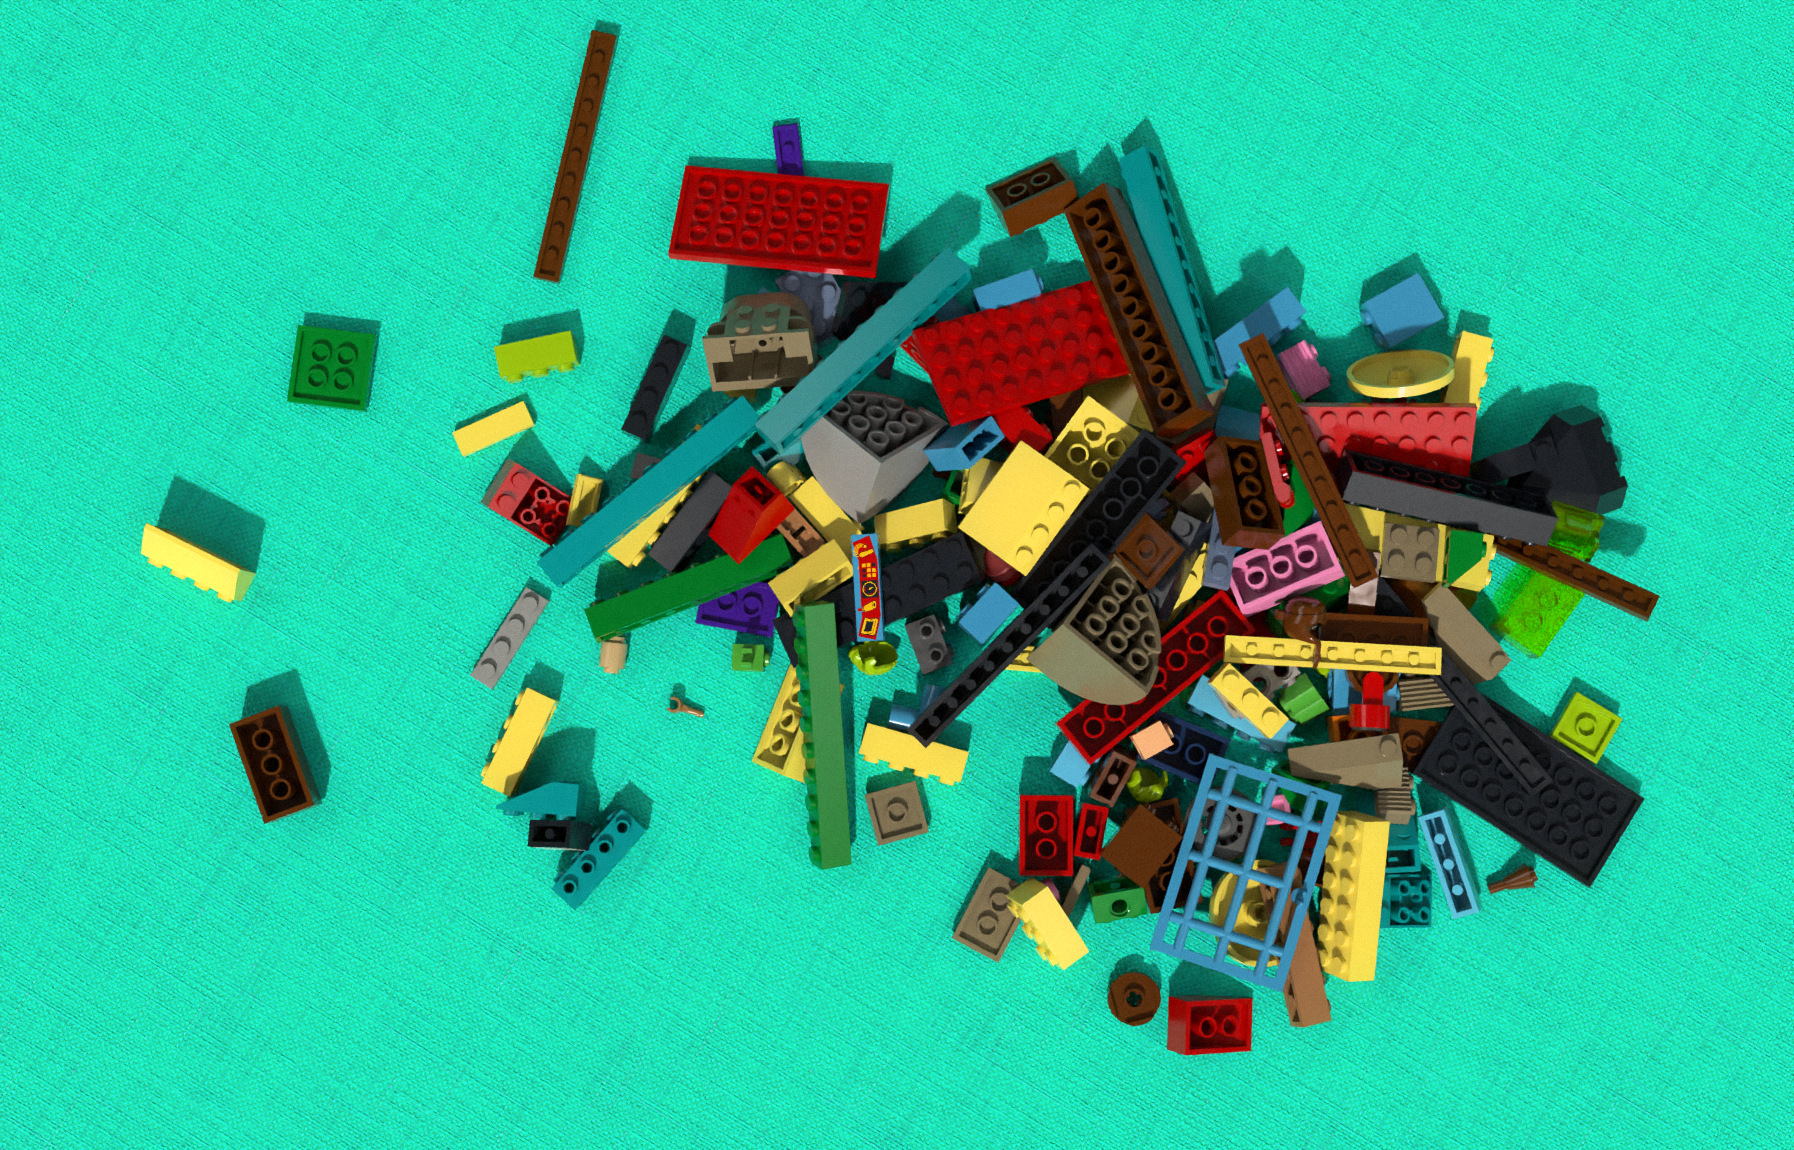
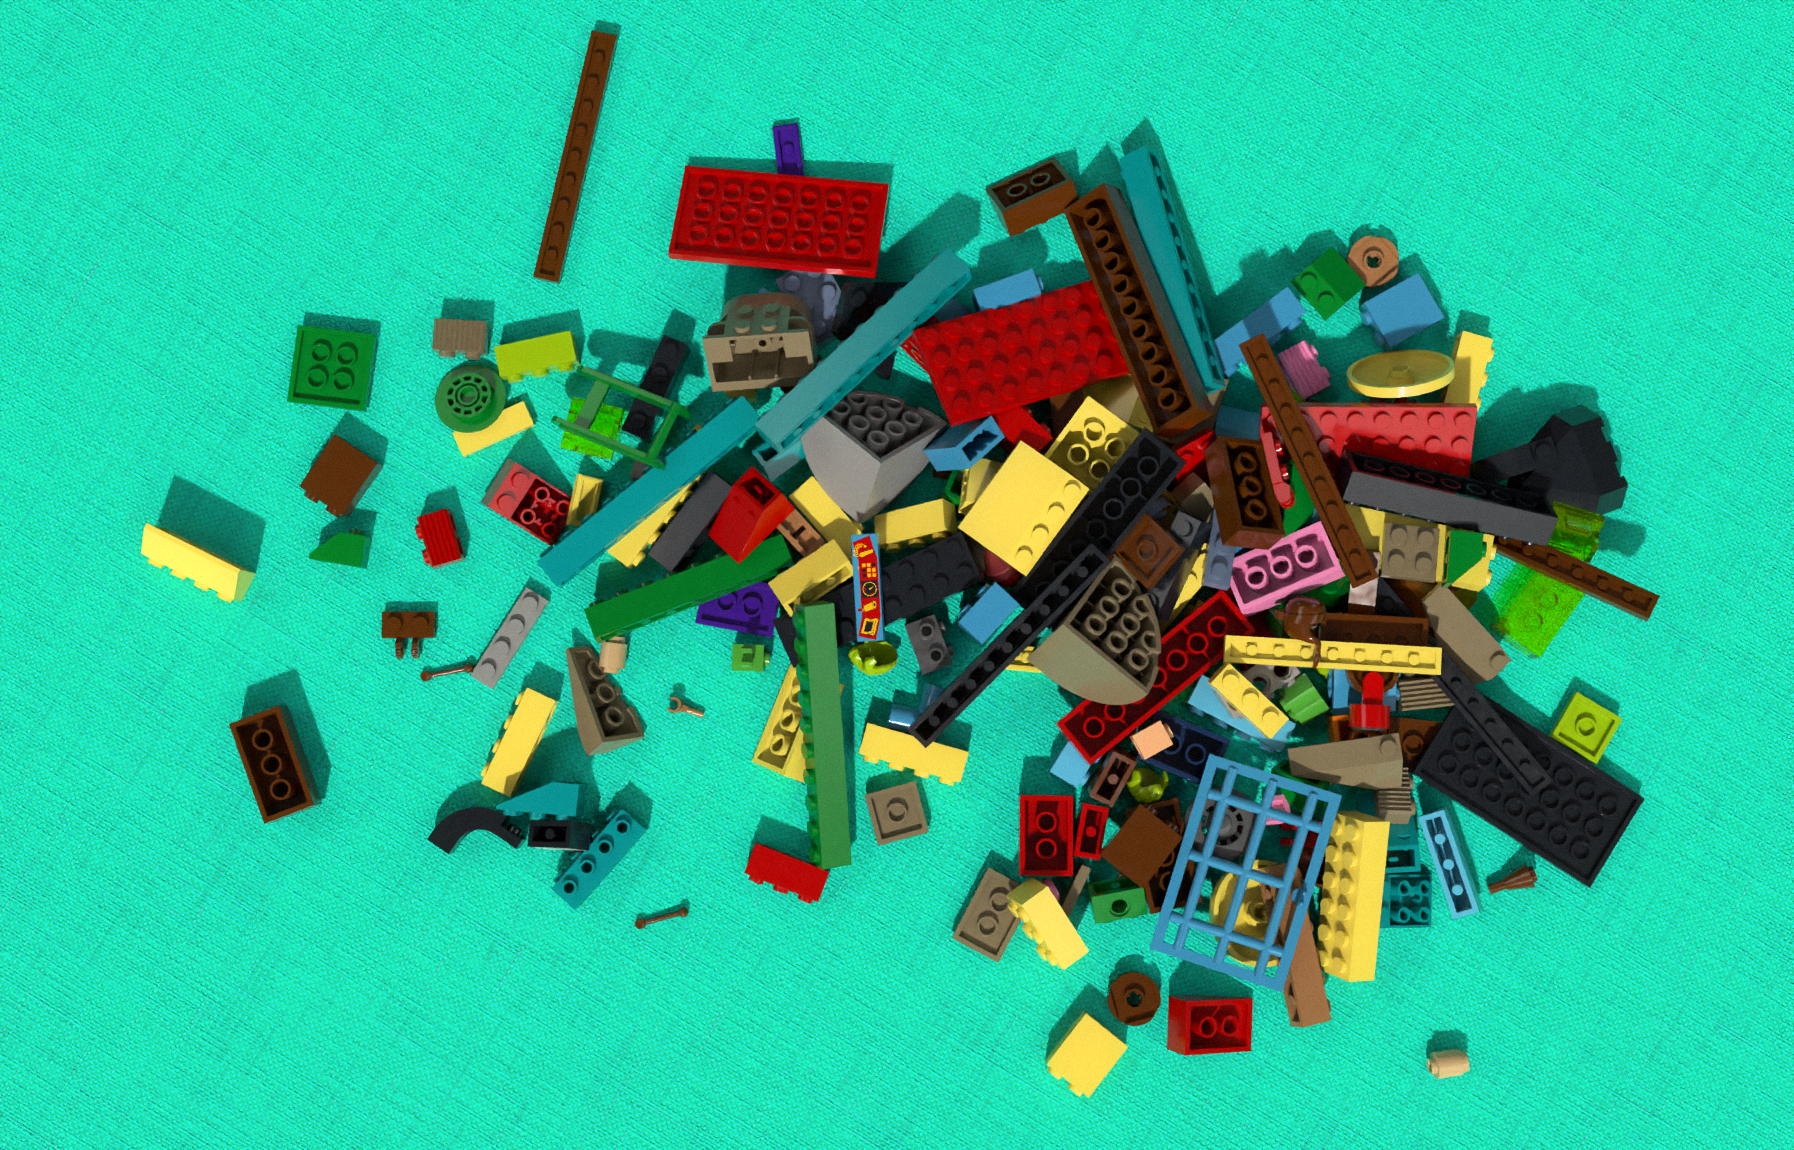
(340, 477): none -> reddish brown brick
(345, 549): none -> green slope
(408, 625): none -> reddish brown hinge
(426, 676): none -> reddish brown hinge
(439, 538): none -> red brick
(458, 825): none -> black arch
(461, 337): none -> dark tan brick
(463, 389): none -> green wheel
(593, 403): none -> green piece
(600, 712): none -> dark tan wedge
(607, 423): none -> clear neon green panel
(641, 923): none -> reddish brown hinge
(786, 477): light yellow piece -> none
(786, 873): none -> red brick
(1085, 1054): none -> light yellow brick
(1328, 283): none -> green slope
(1387, 260): none -> medium nougat plate
(1448, 1063): none -> tan brick

